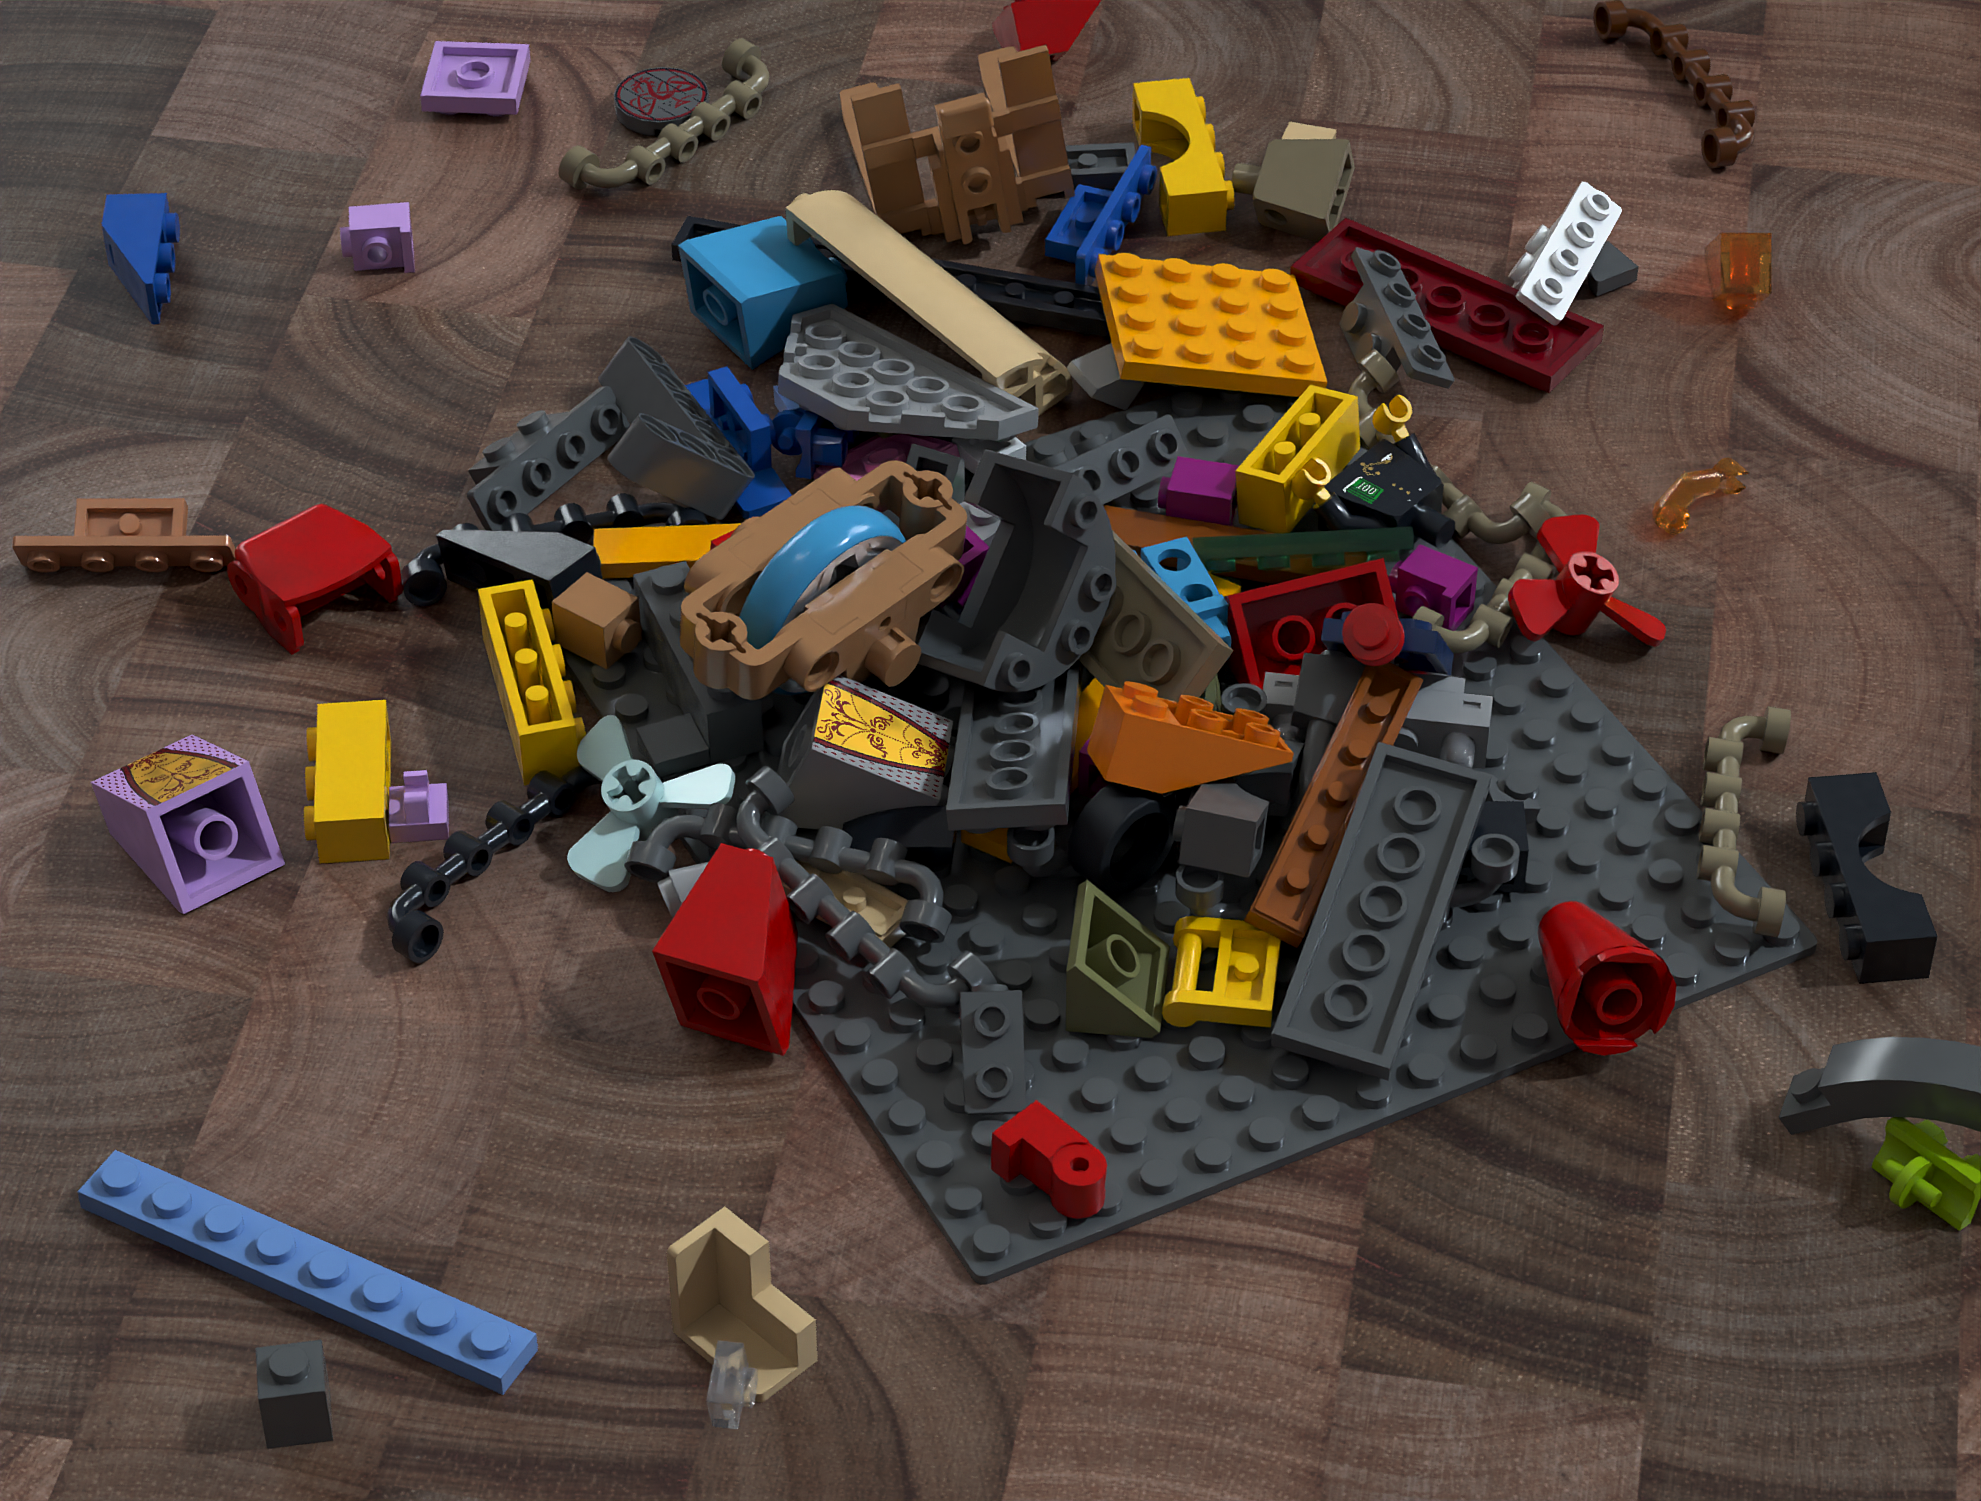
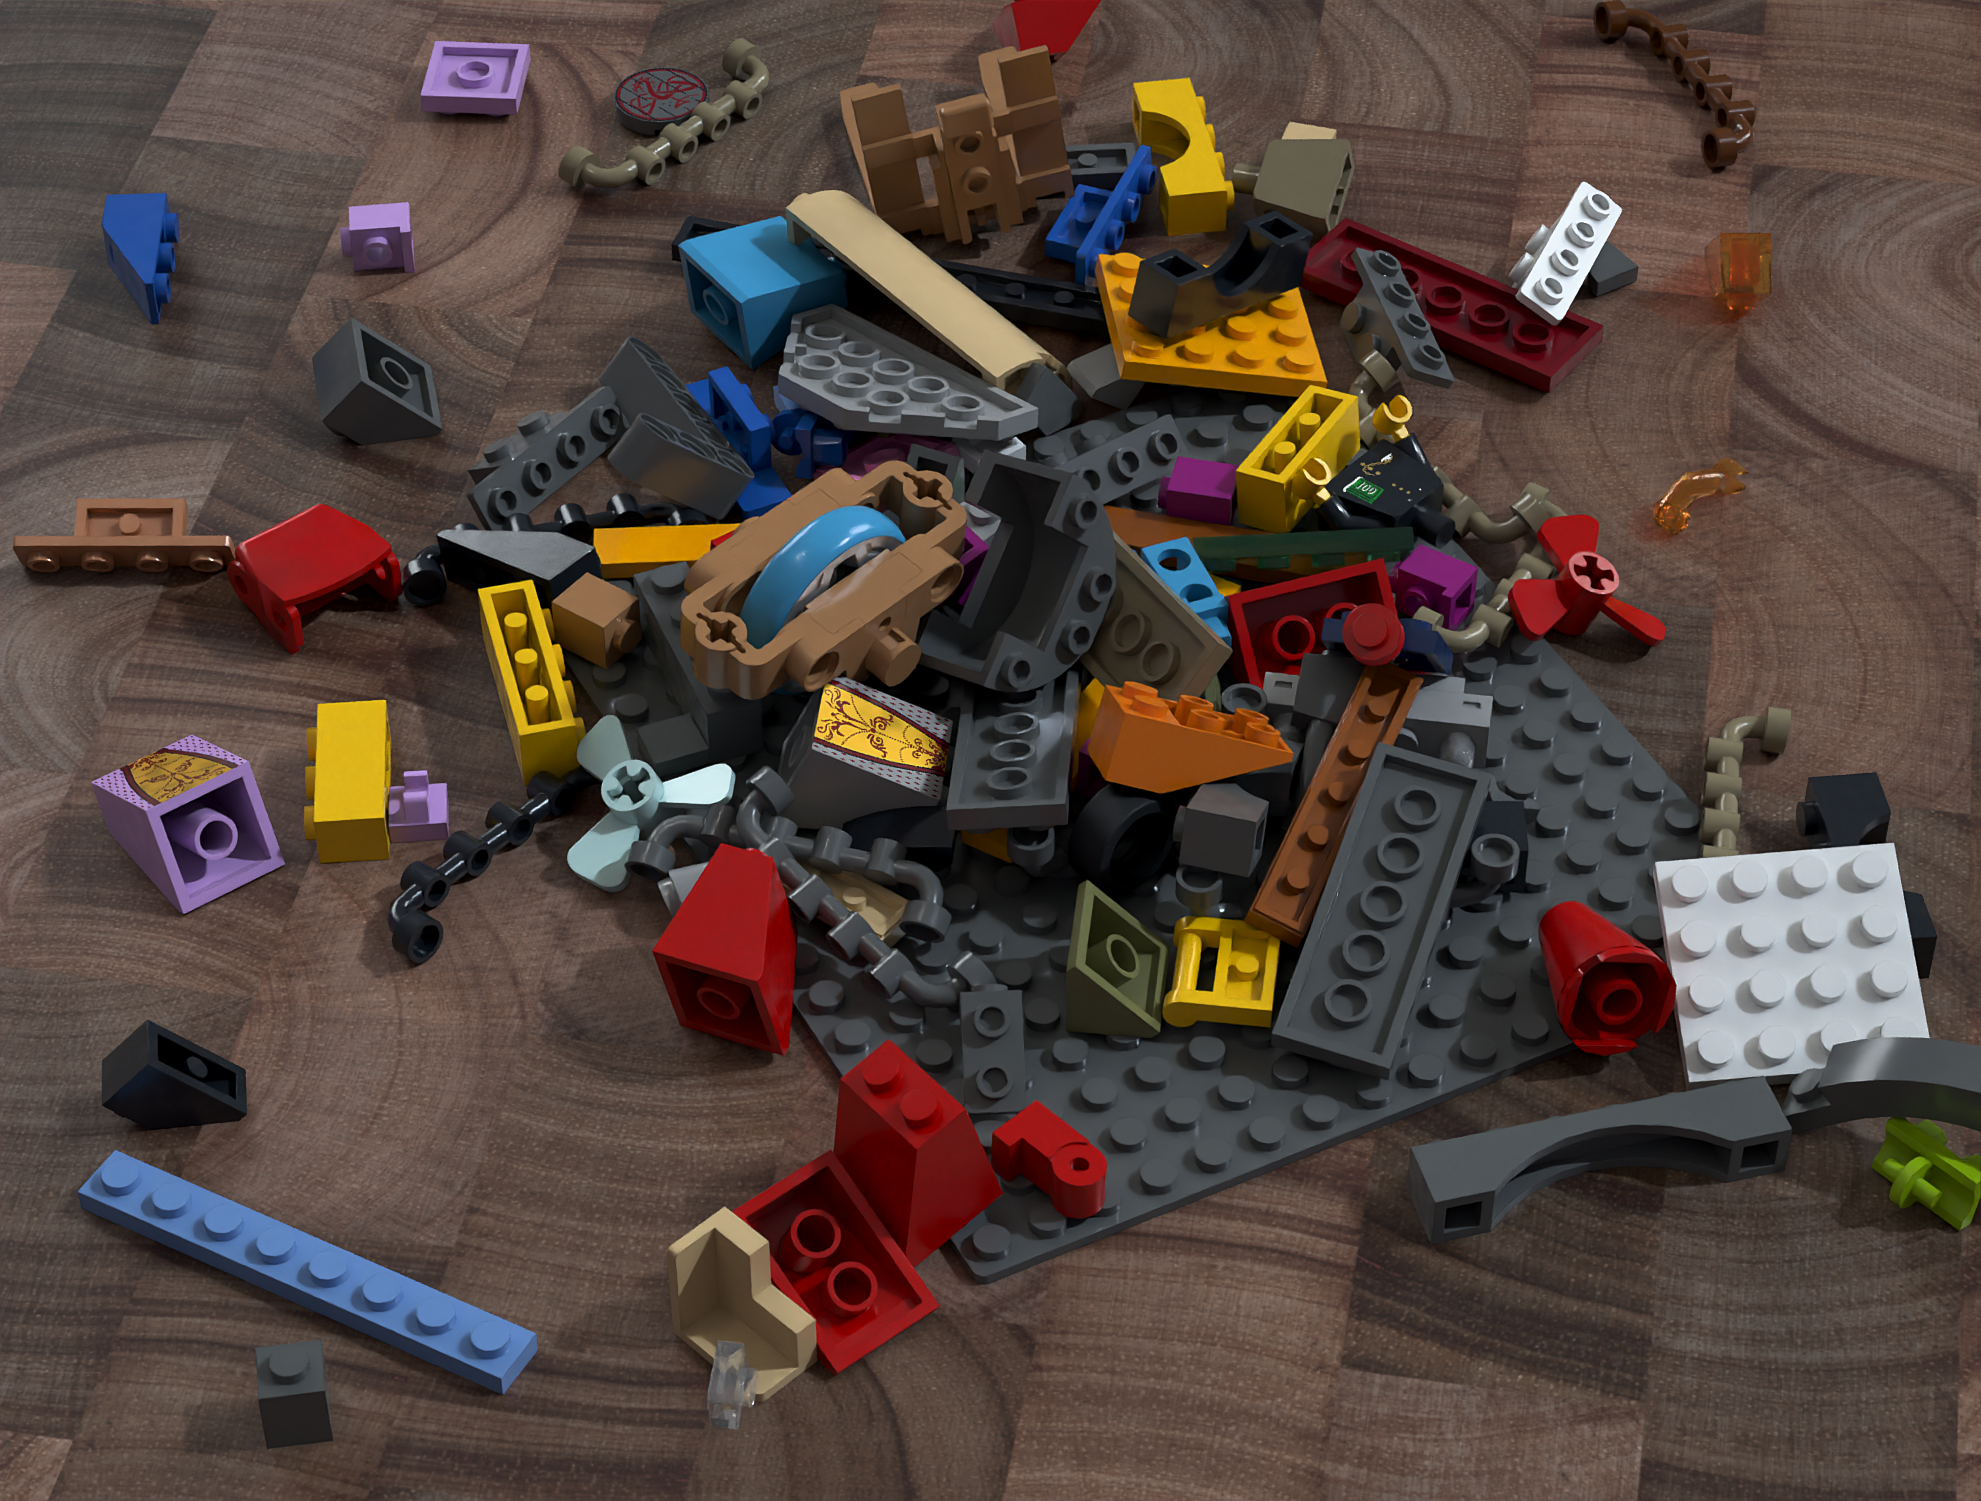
(171, 1081): none -> black slope
(374, 388): none -> dark grey slope
(837, 1261): none -> red slope
(911, 1151): none -> red slope
(1055, 400): none -> dark grey slope
(1260, 263): none -> black arch
(1712, 1131): none -> dark grey arch
(1786, 959): none -> white plate

